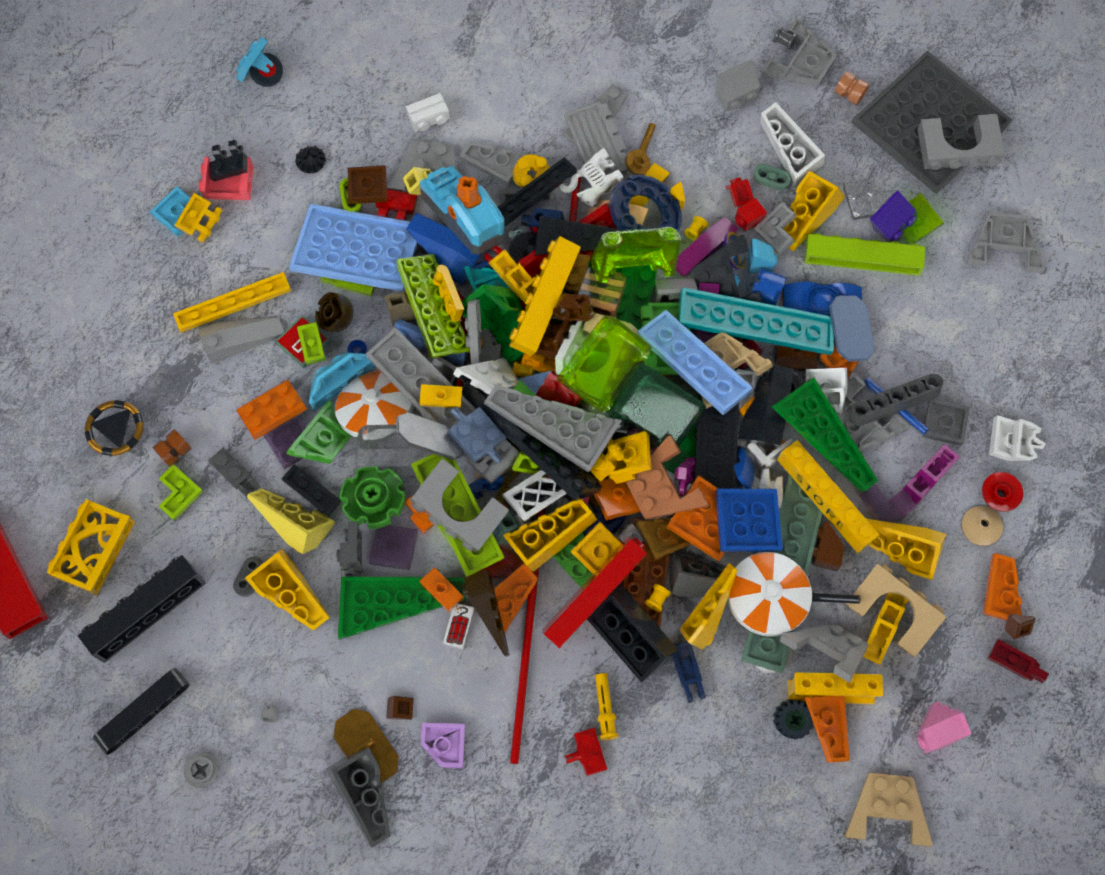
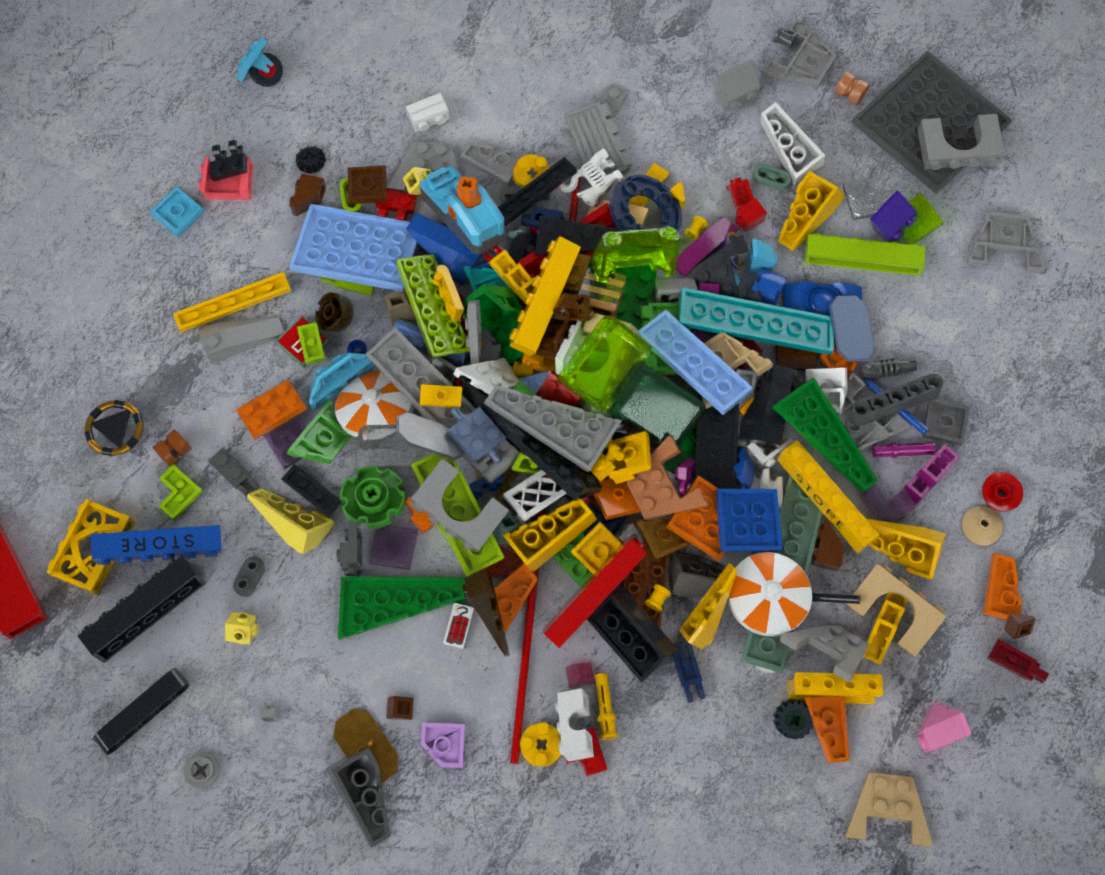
(156, 544): none -> blue brick
(193, 214): yellow plate -> none
(241, 628): none -> light yellow brick
(286, 587): yellow wedge -> none
(307, 191): none -> reddish brown slope
(441, 589): orange plate -> none
(529, 743): none -> yellow plate
(571, 707): none -> white arch
(579, 674): none -> clear pink slope
(637, 160): pearl gold piece -> none
(772, 228): light grey plate -> none
(887, 367): none -> dark grey hinge
(909, 449): none -> magenta pin
(1014, 439): white plate -> none

